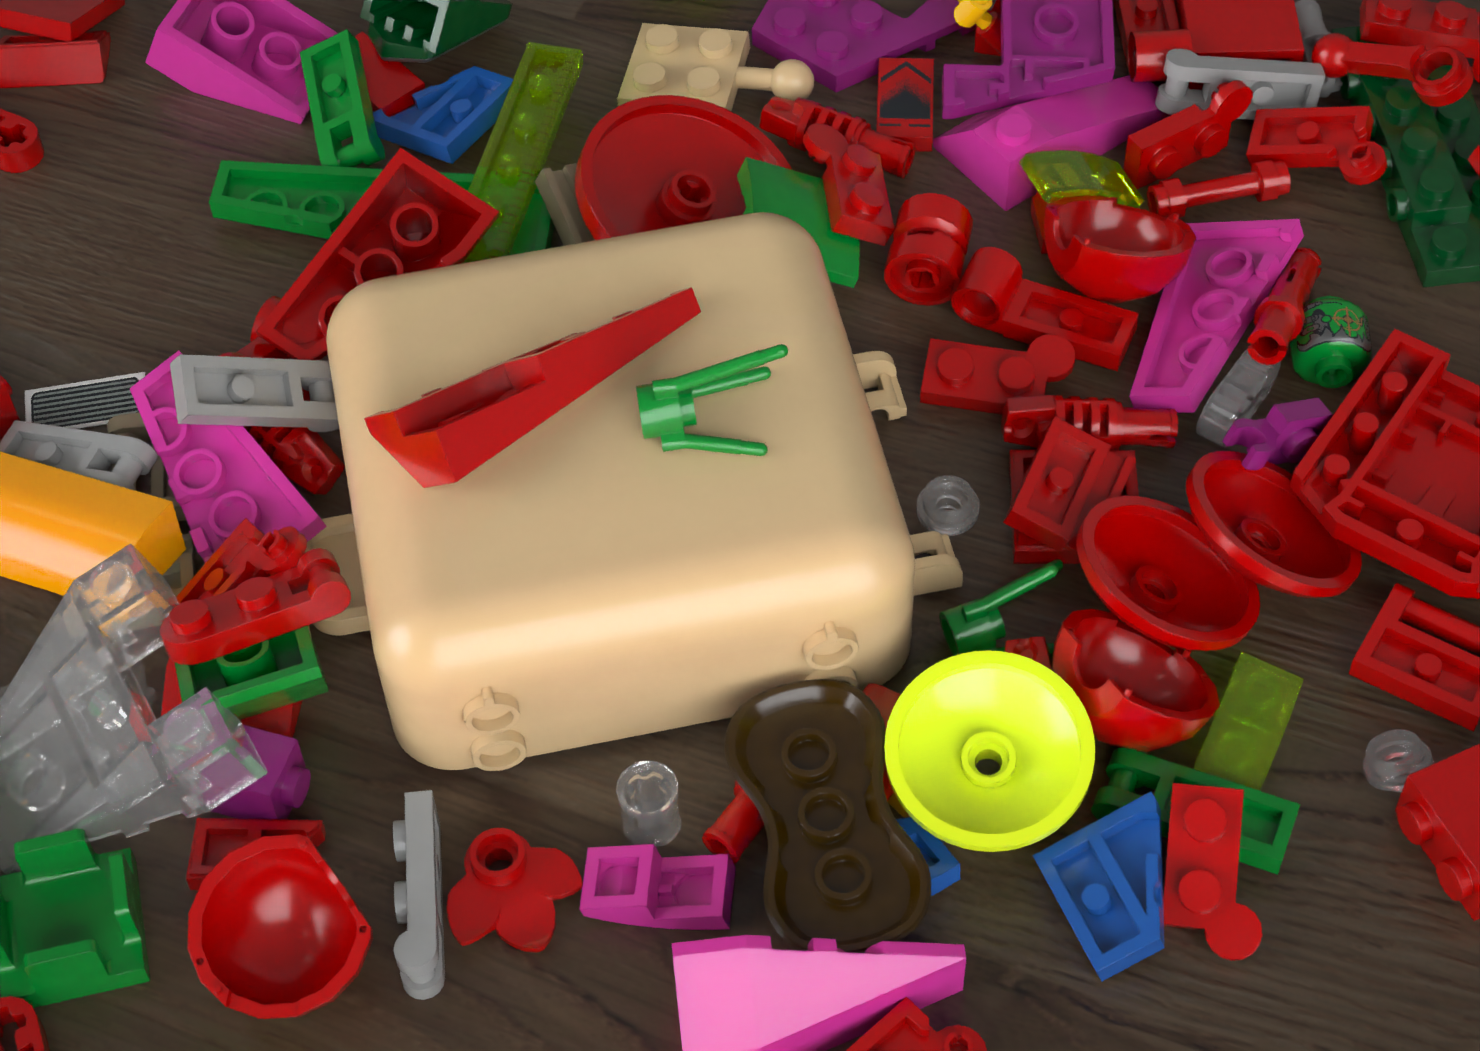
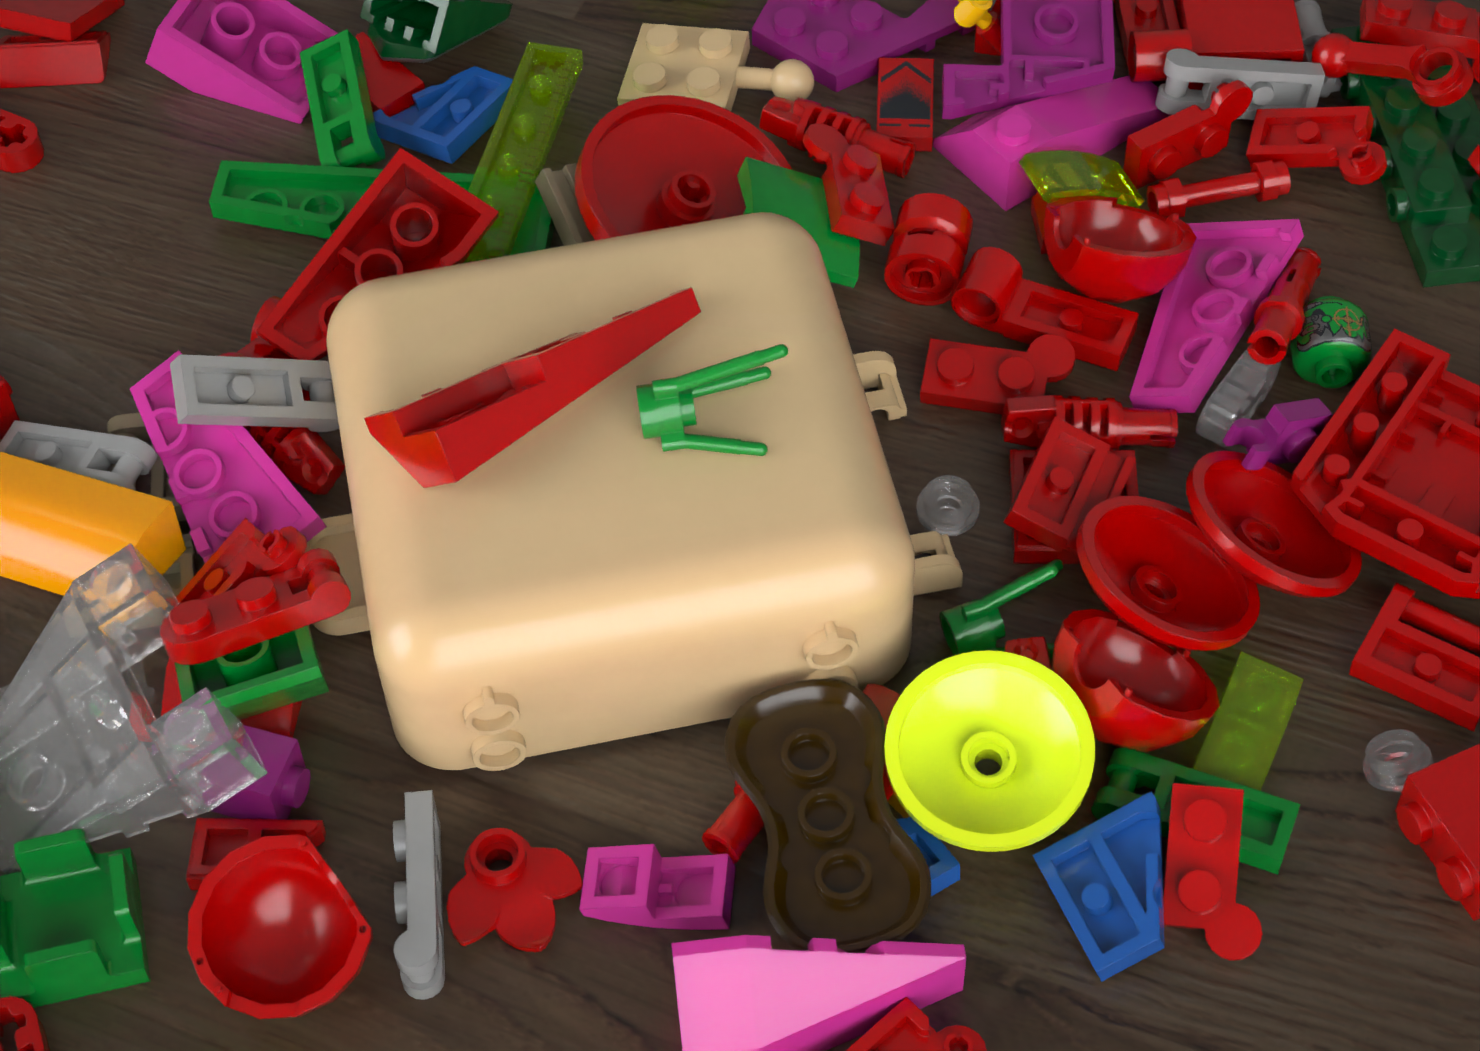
(82, 402): sticker -> none
(649, 803): clear bush -> none

